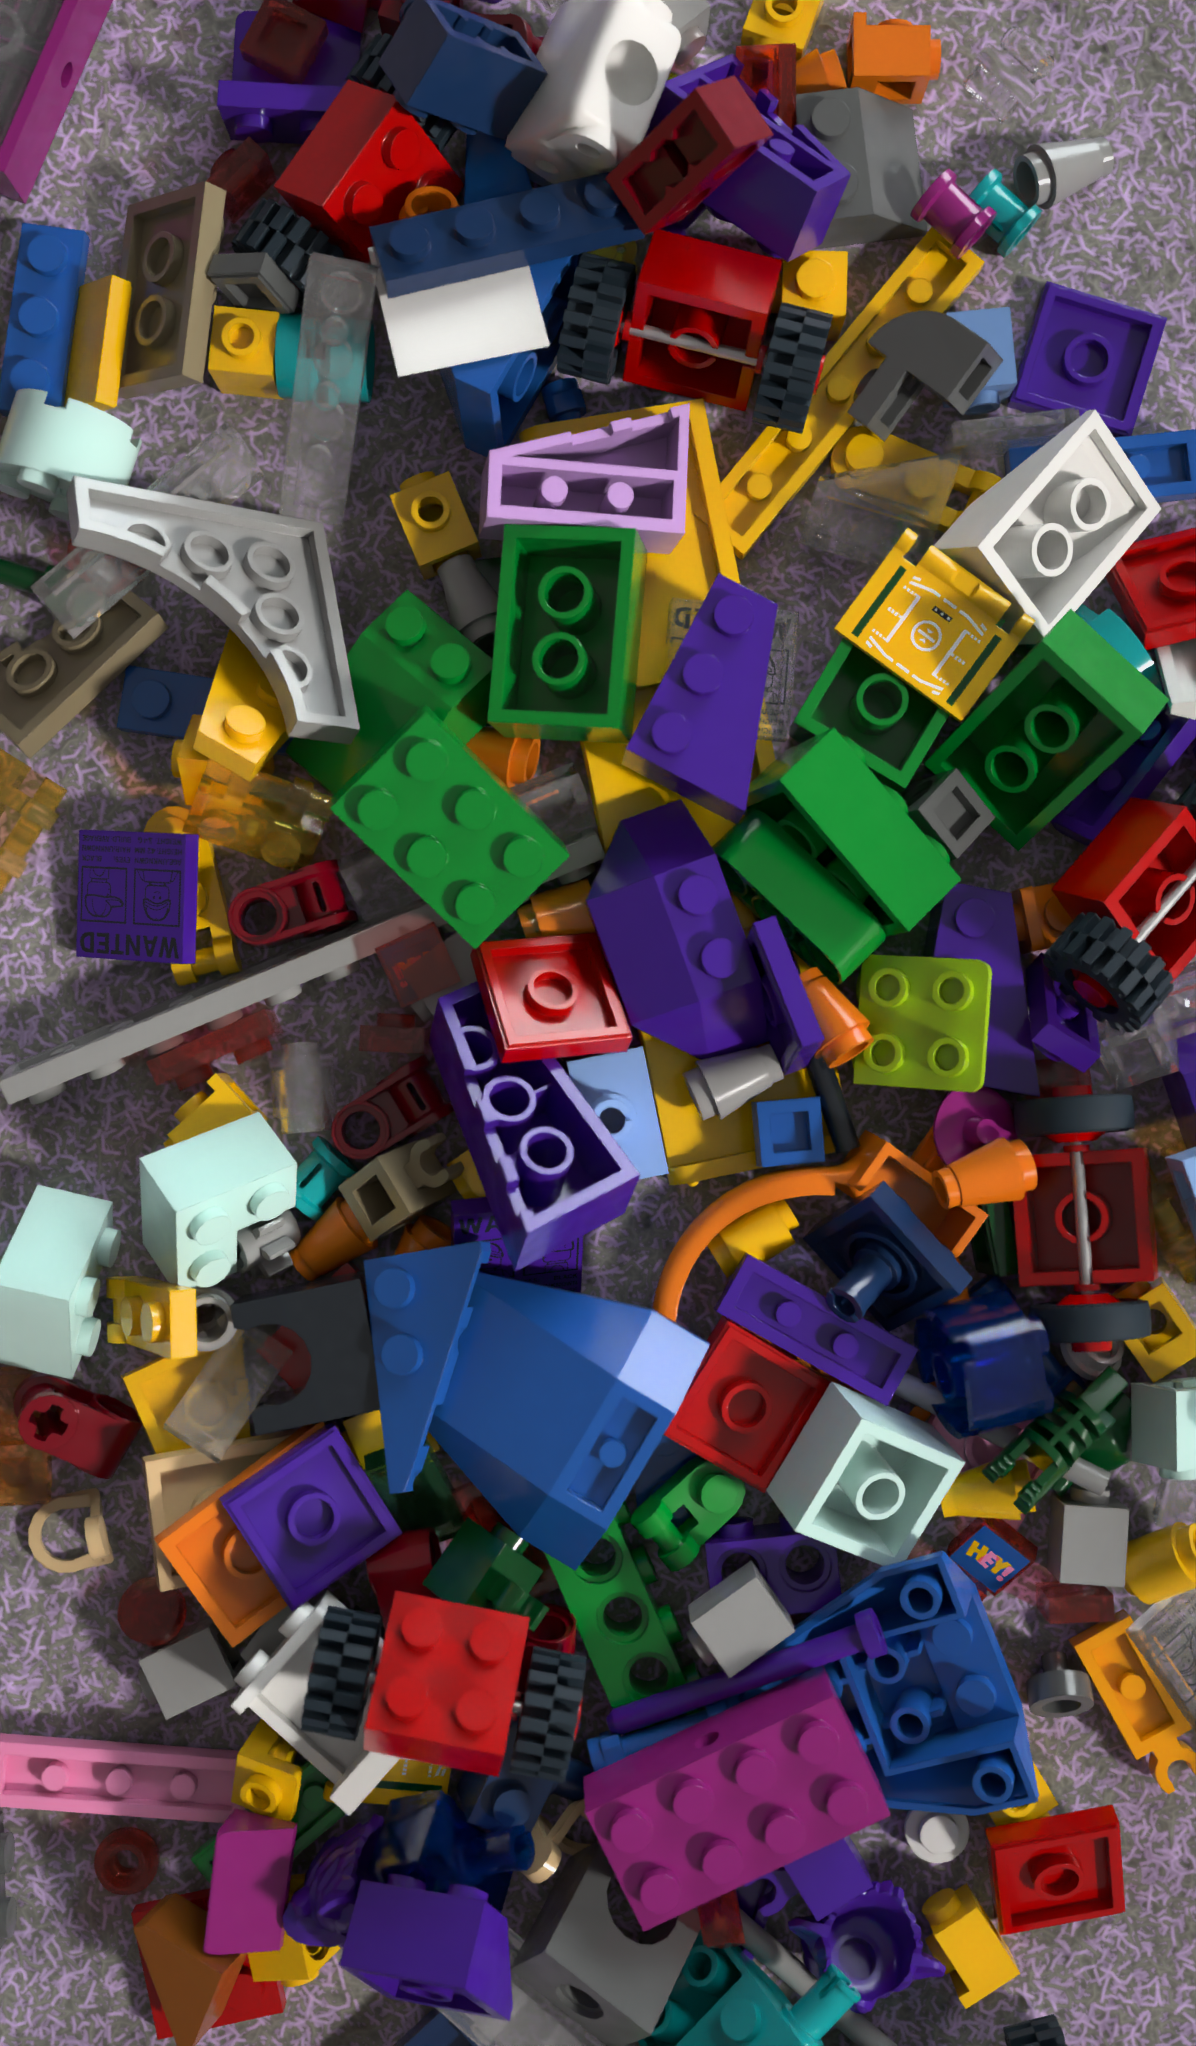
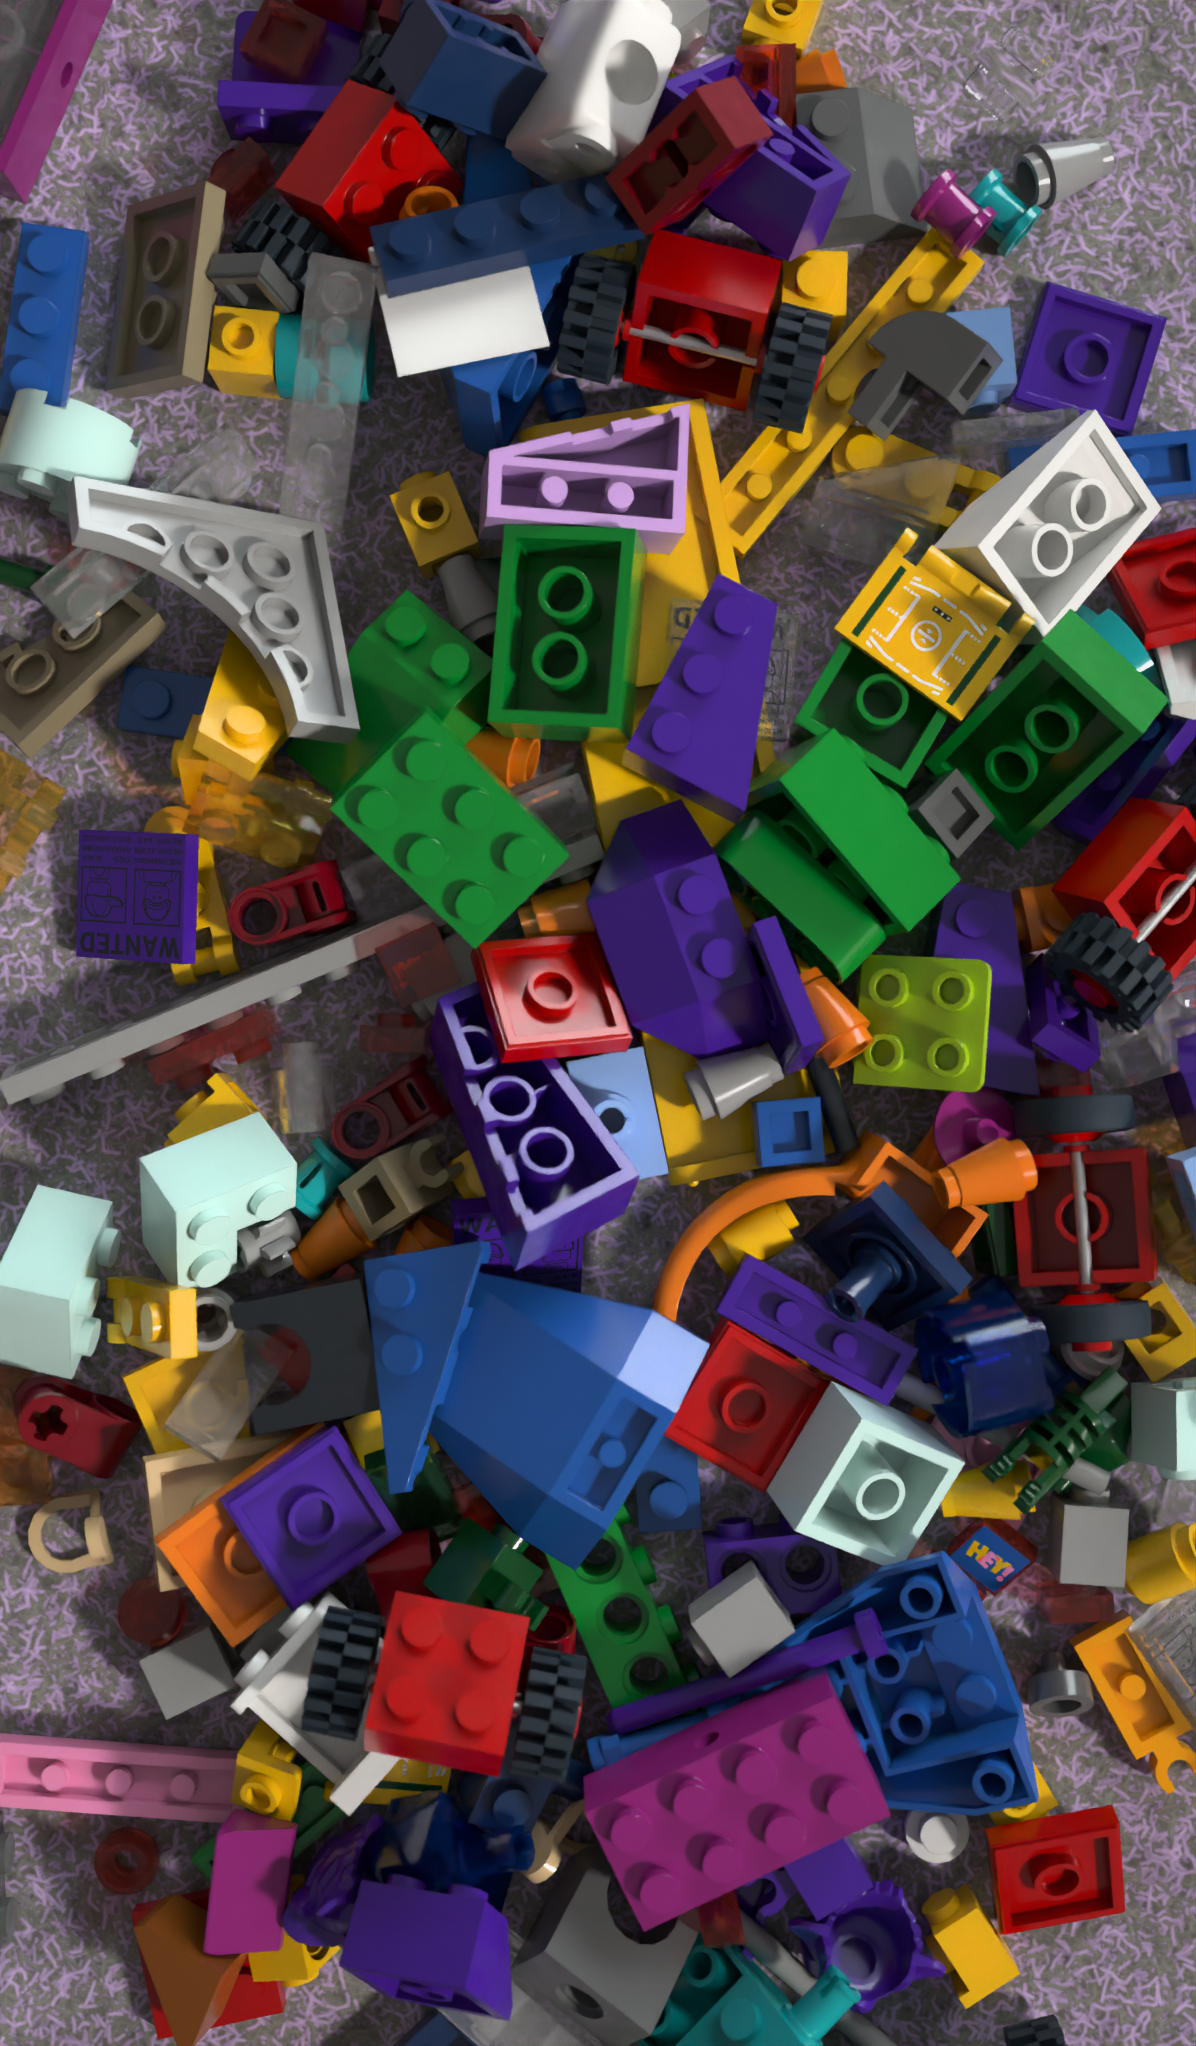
(99, 342): yellow tile -> none
(705, 1493): green plate -> none
(891, 58): orange brick -> none

